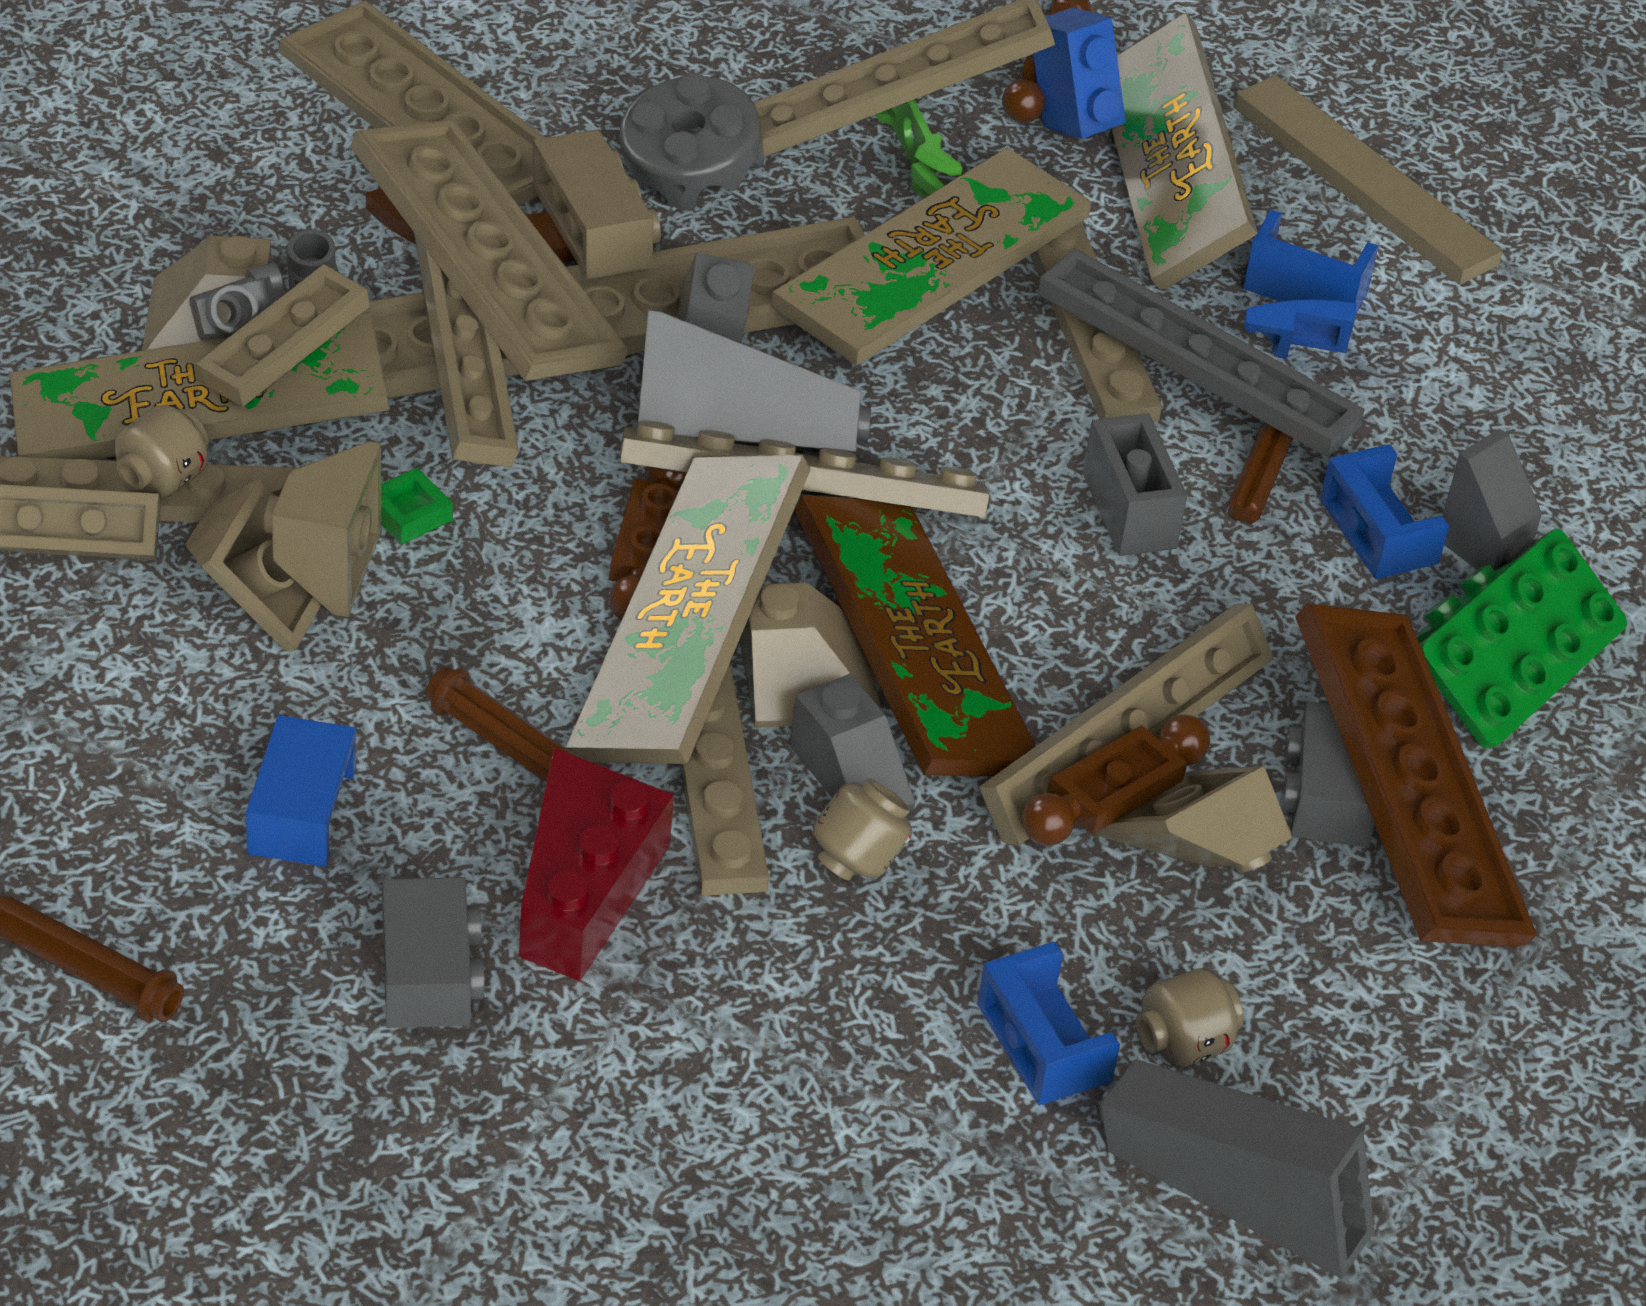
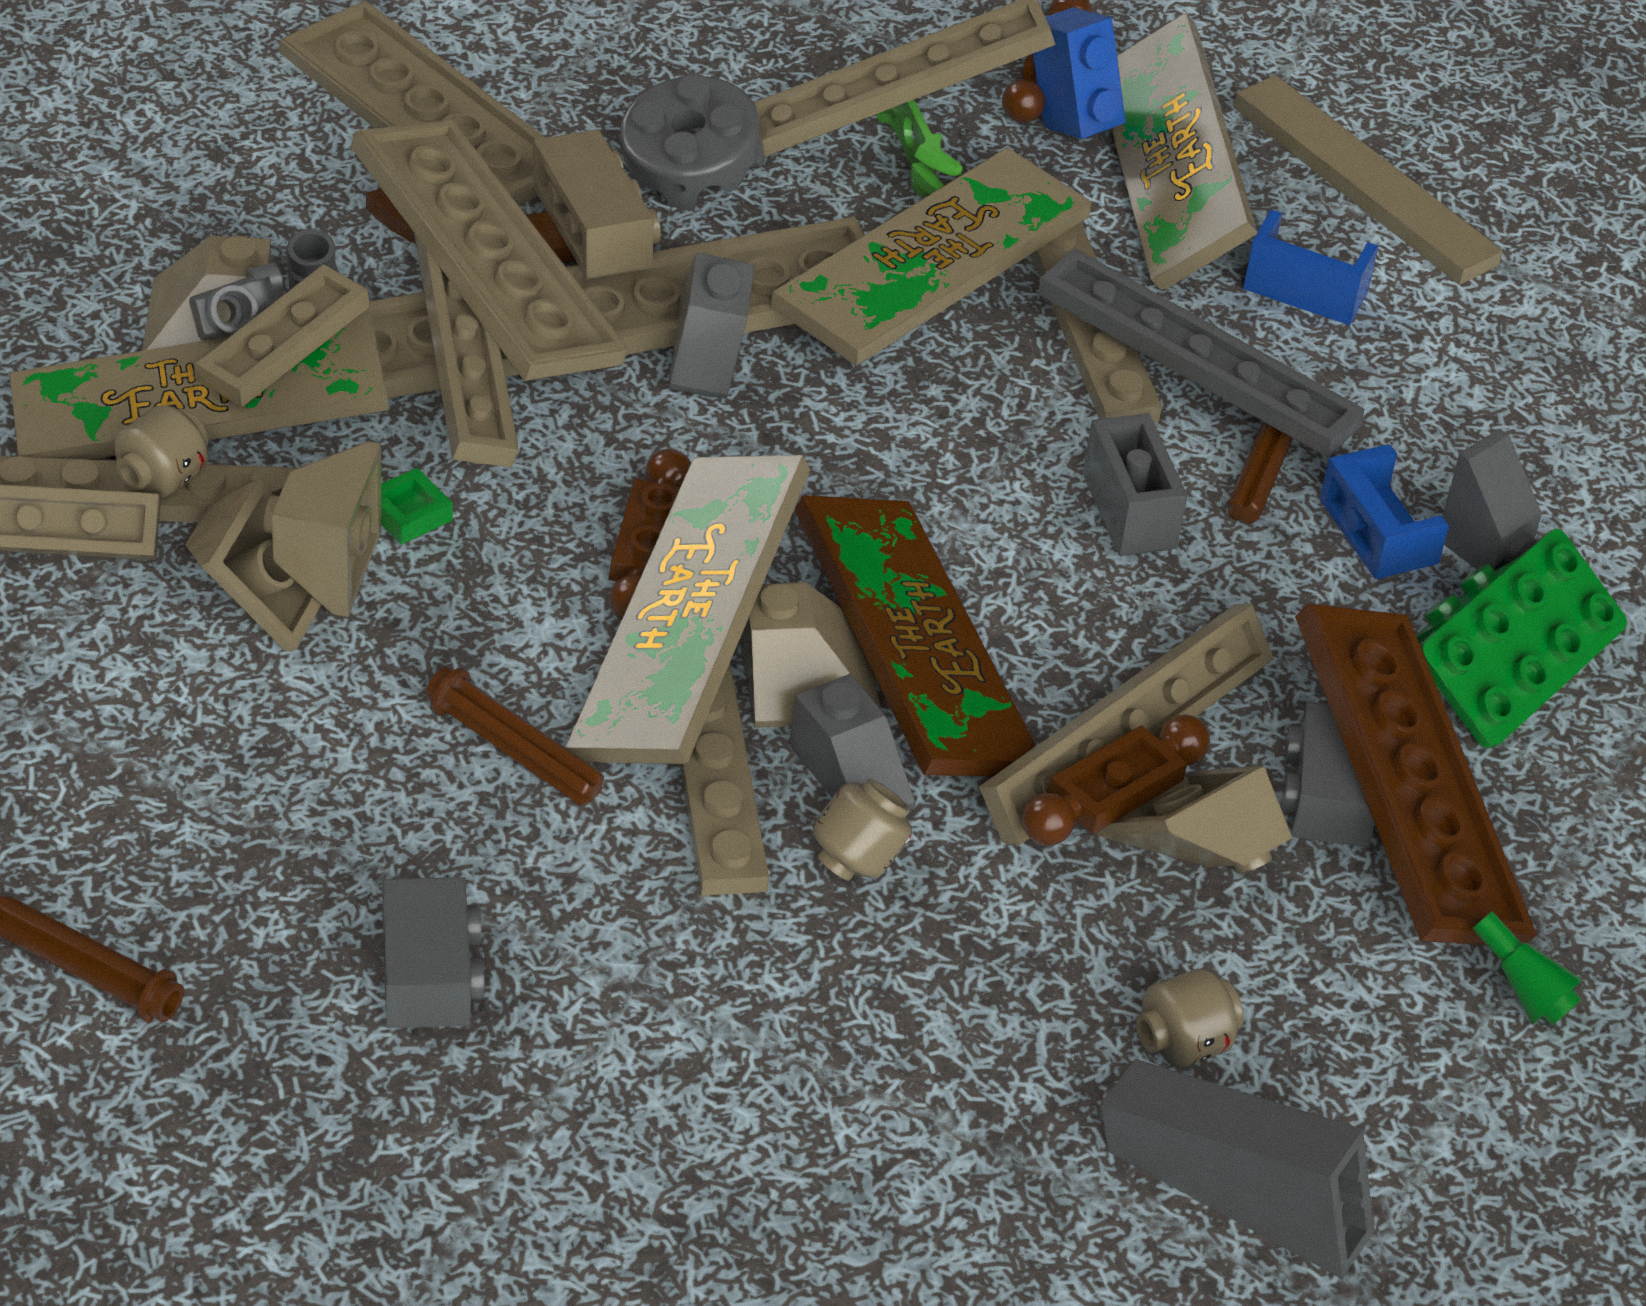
(299, 789): blue panel -> none
(588, 861): dark red wedge -> none
(728, 387): slope -> none
(830, 473): dark tan plate -> none
(1040, 1027): blue panel -> none
(1303, 323): blue slope -> none
(1536, 979): none -> green cone

